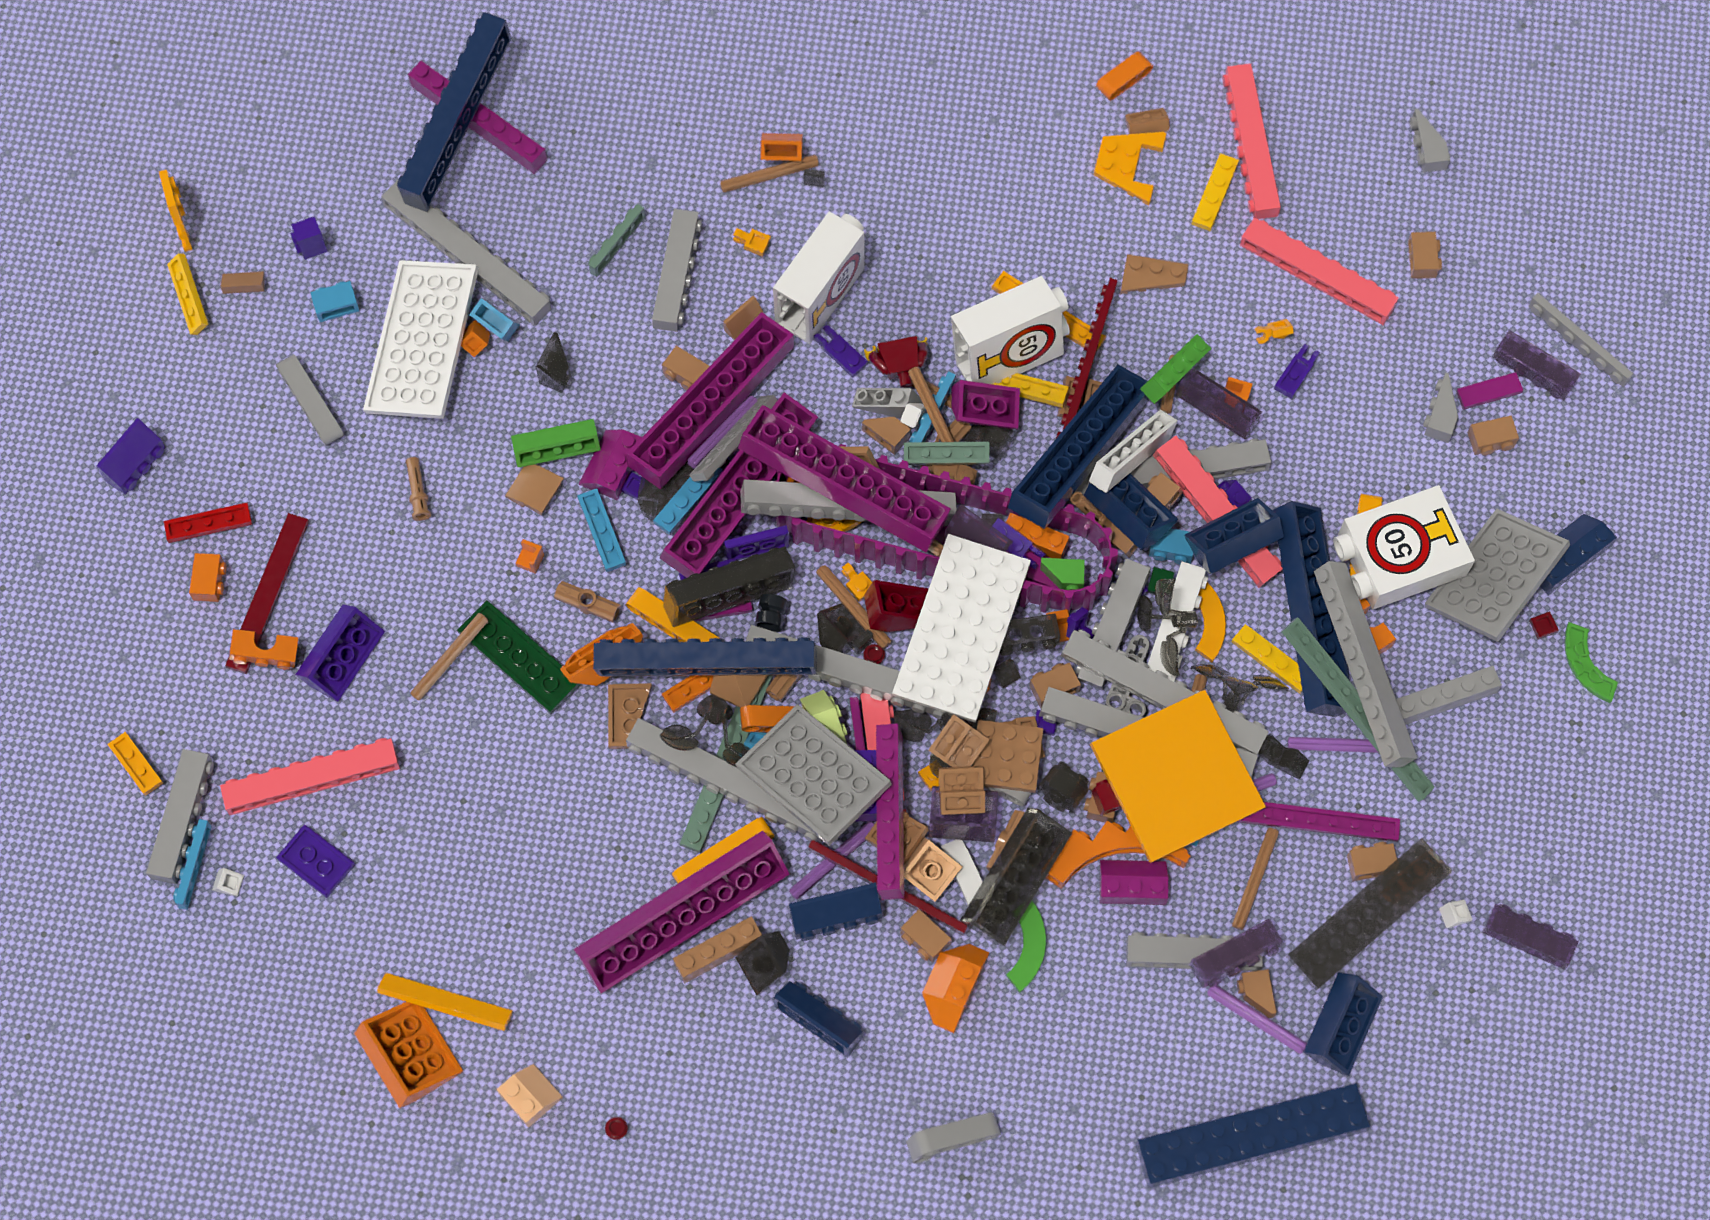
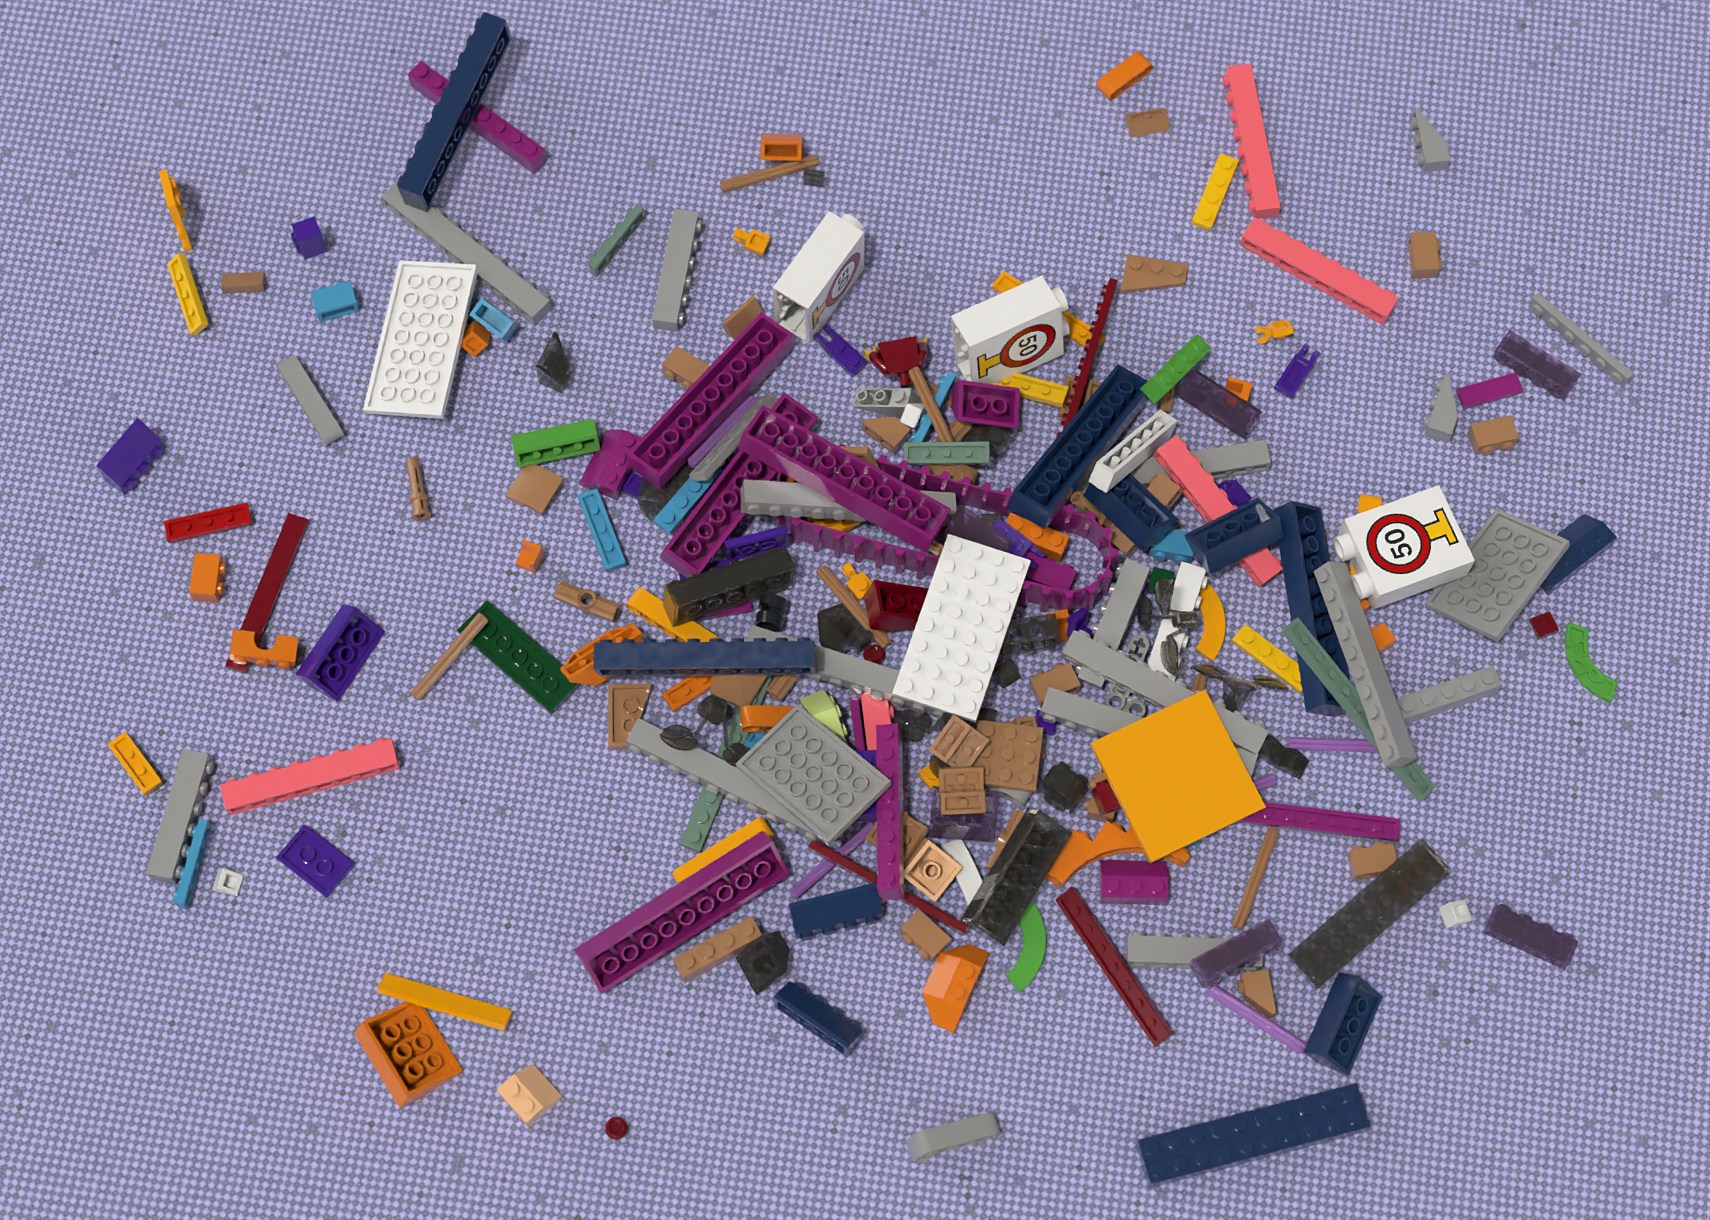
(1064, 573): bright green slope -> none
(1114, 967): none -> dark red tile
(1119, 160): light orange wing -> none

